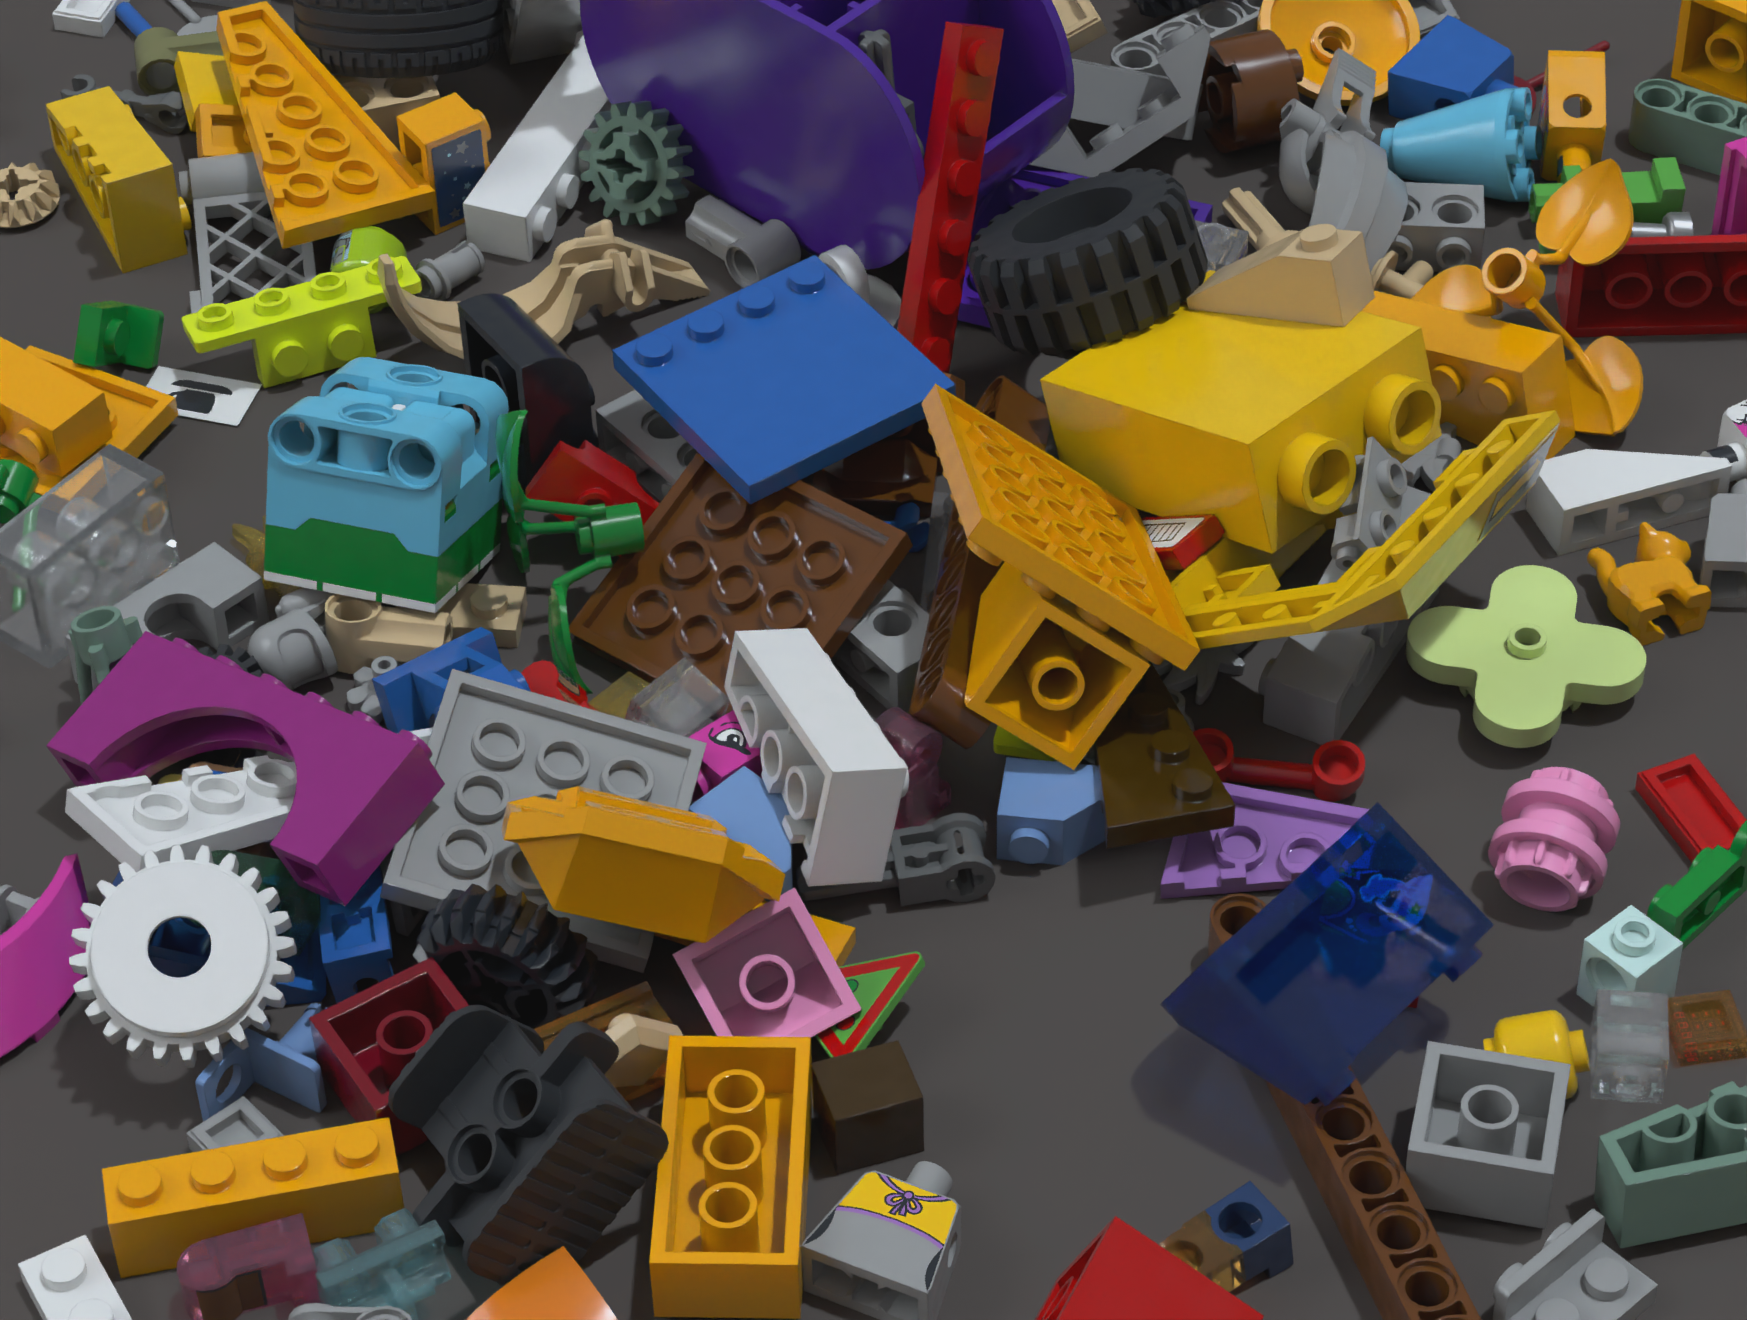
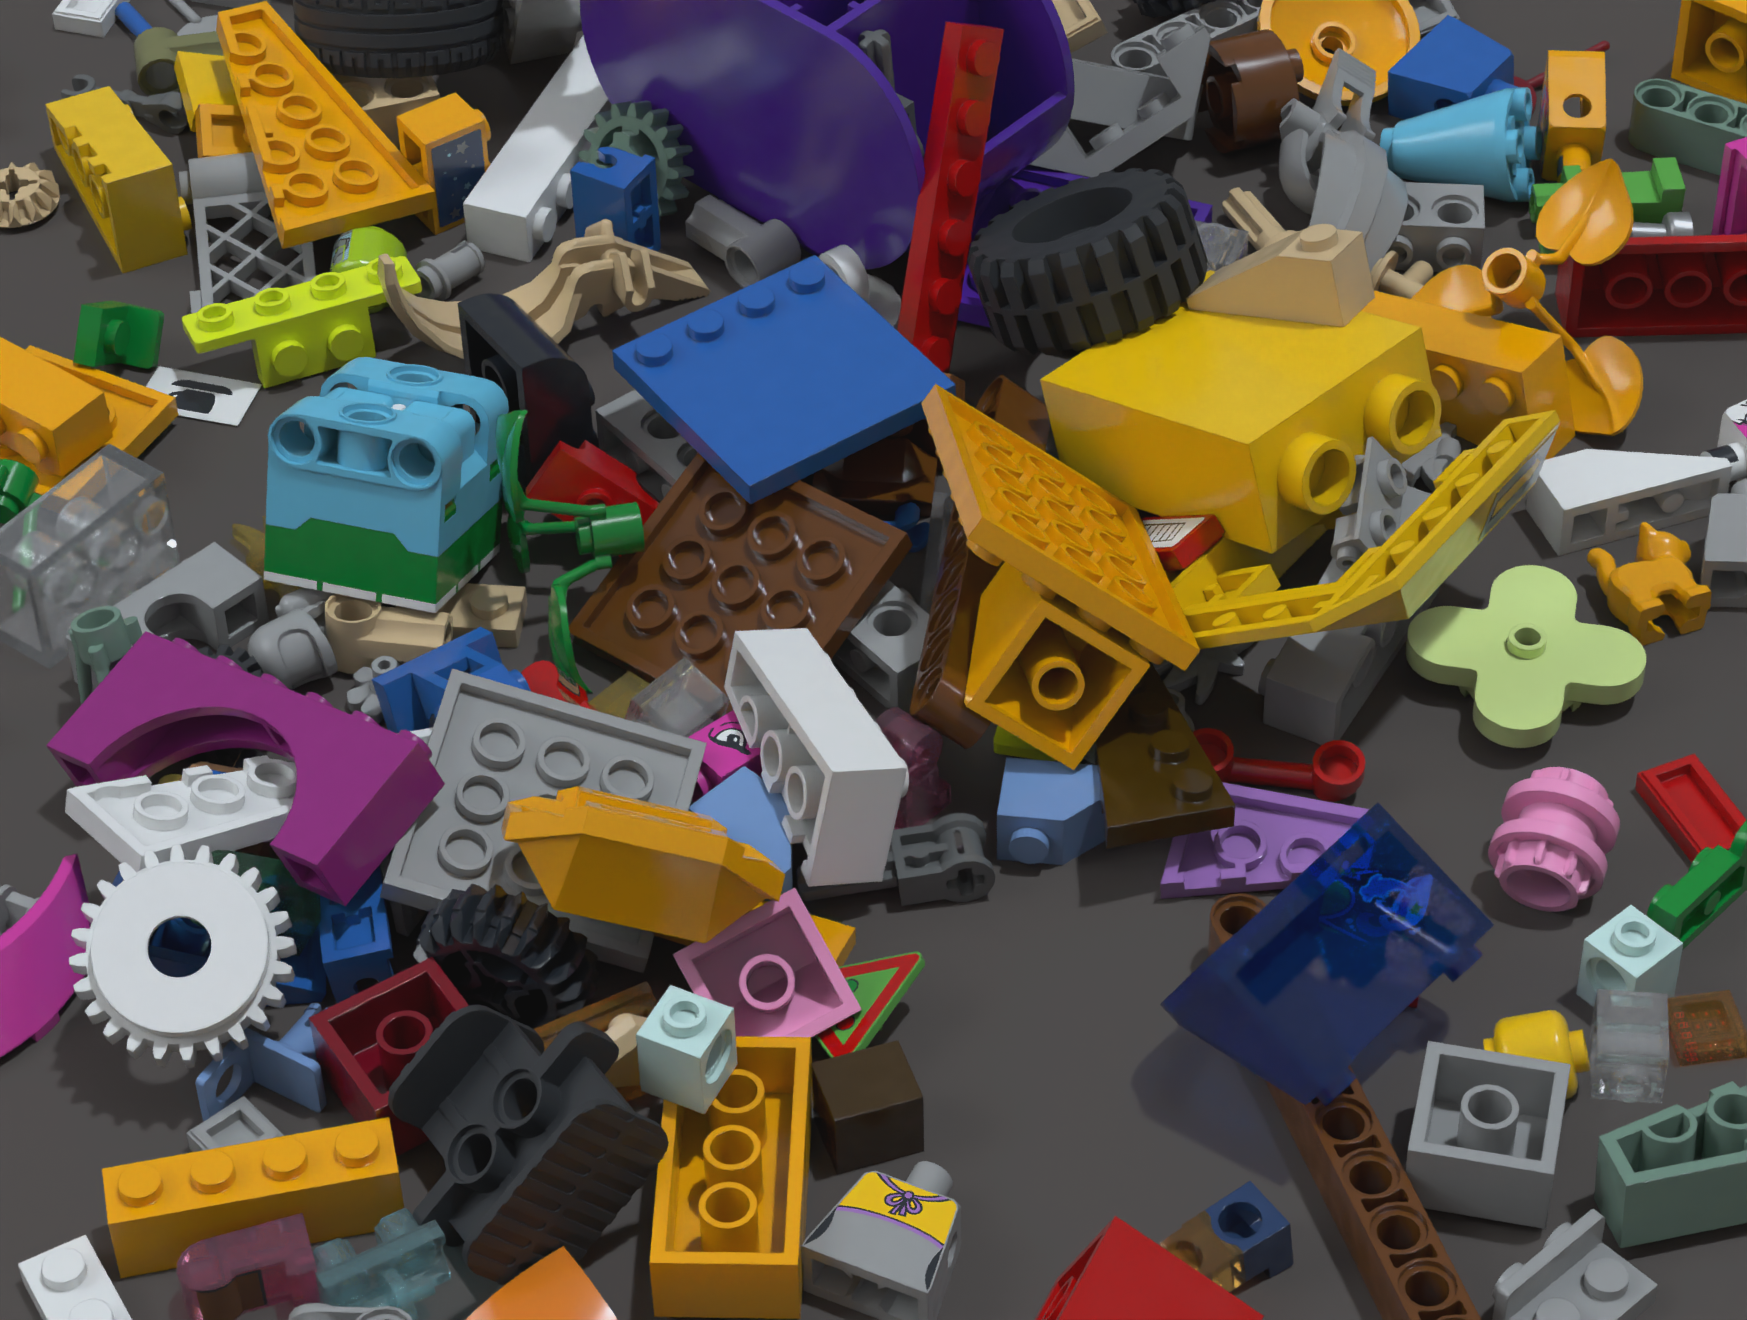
(619, 194): none -> blue hinge
(687, 1049): none -> light aqua brick

